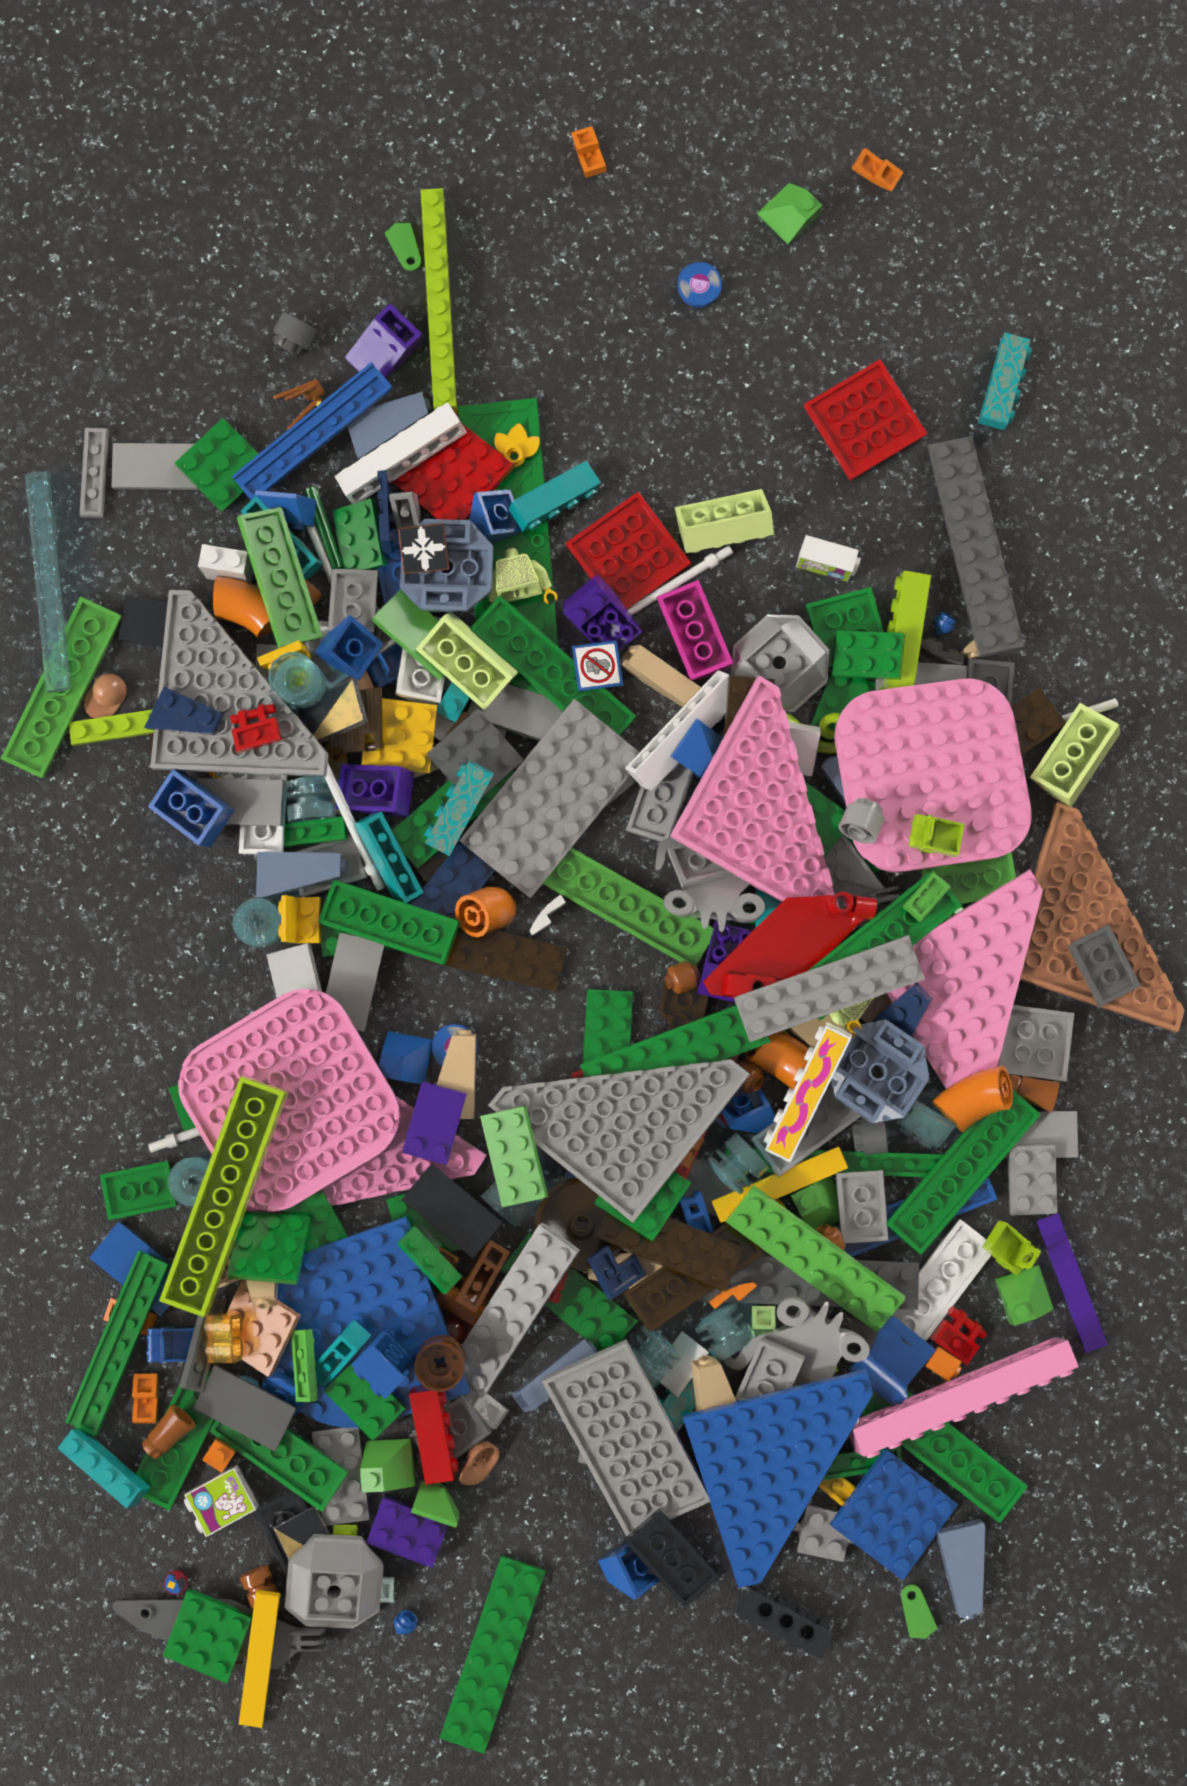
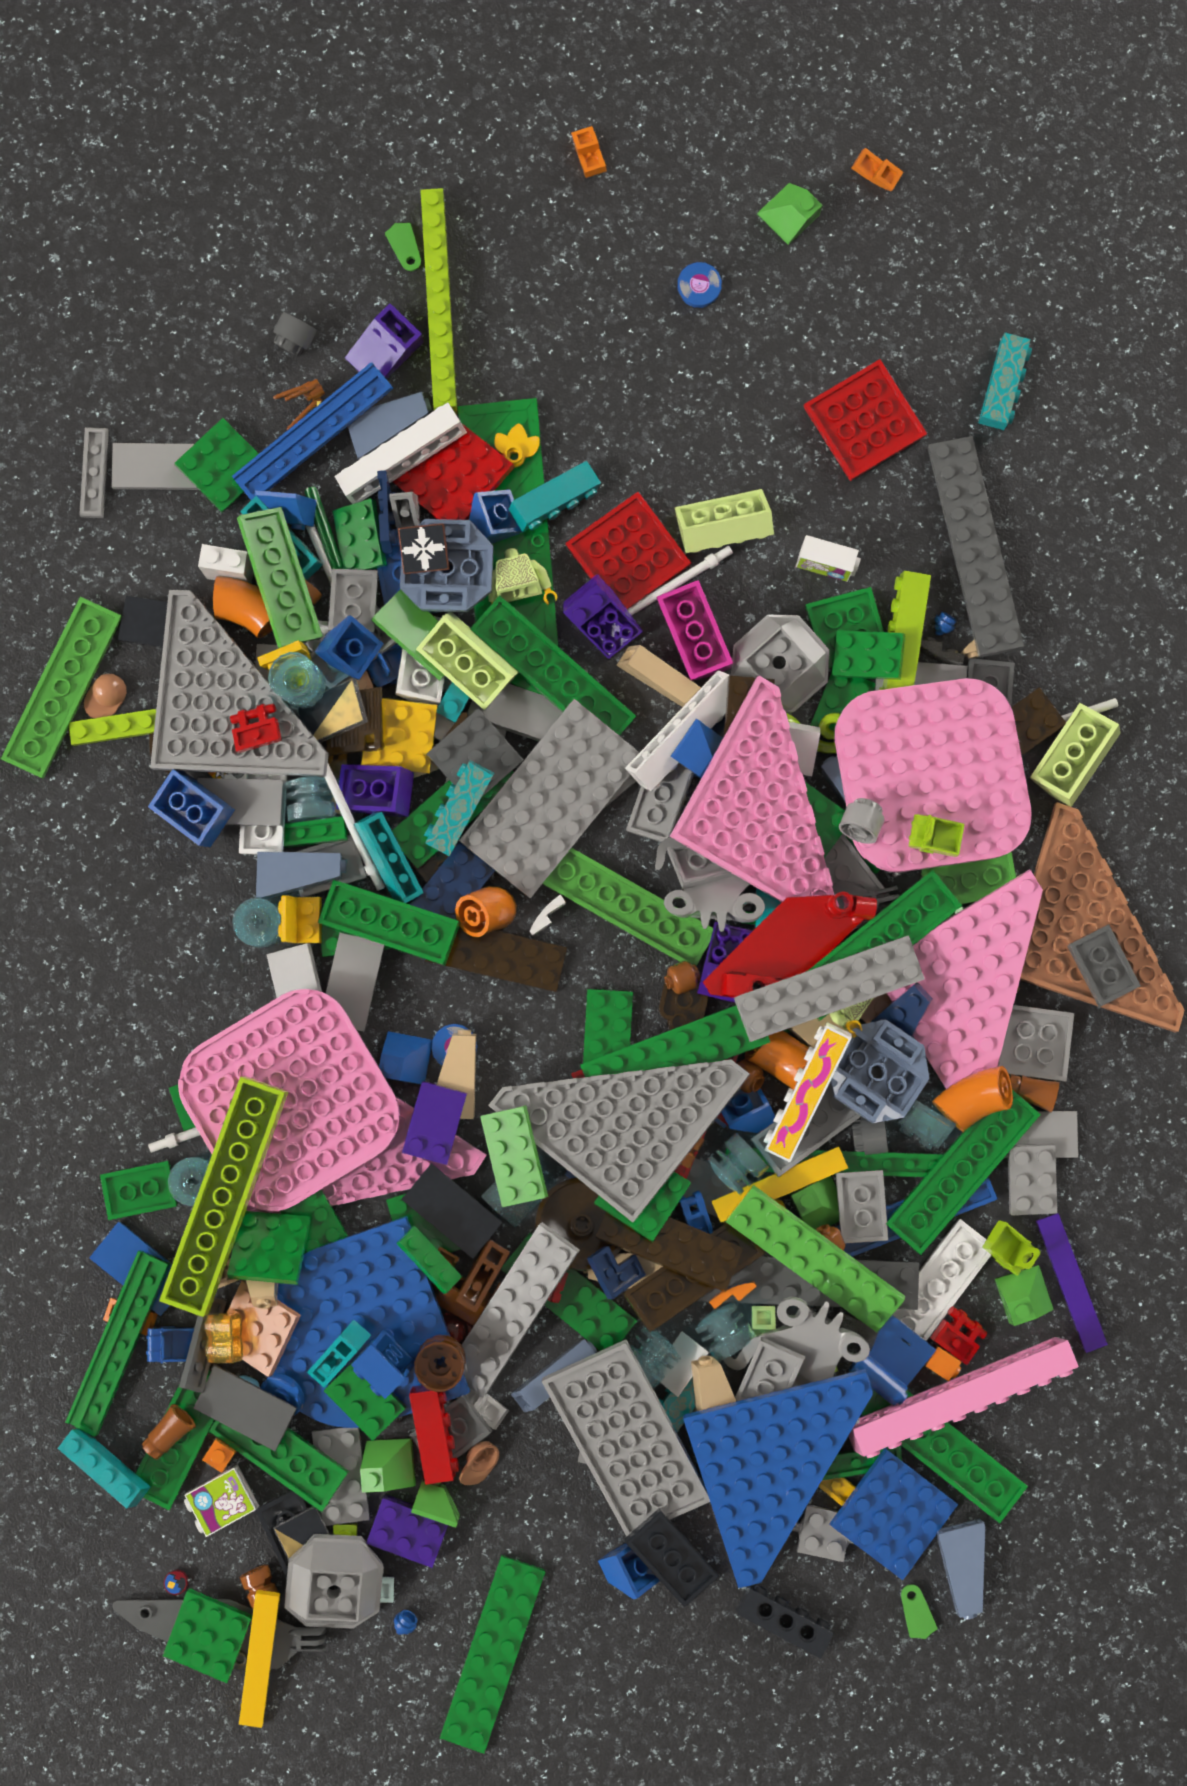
(47, 582): clear light blue plate -> none
(145, 1398): orange slope -> none
(182, 714): dark blue wing -> none
(304, 1365): bright green plate -> none
(597, 665): piece -> none
(926, 896): bright green plate -> none

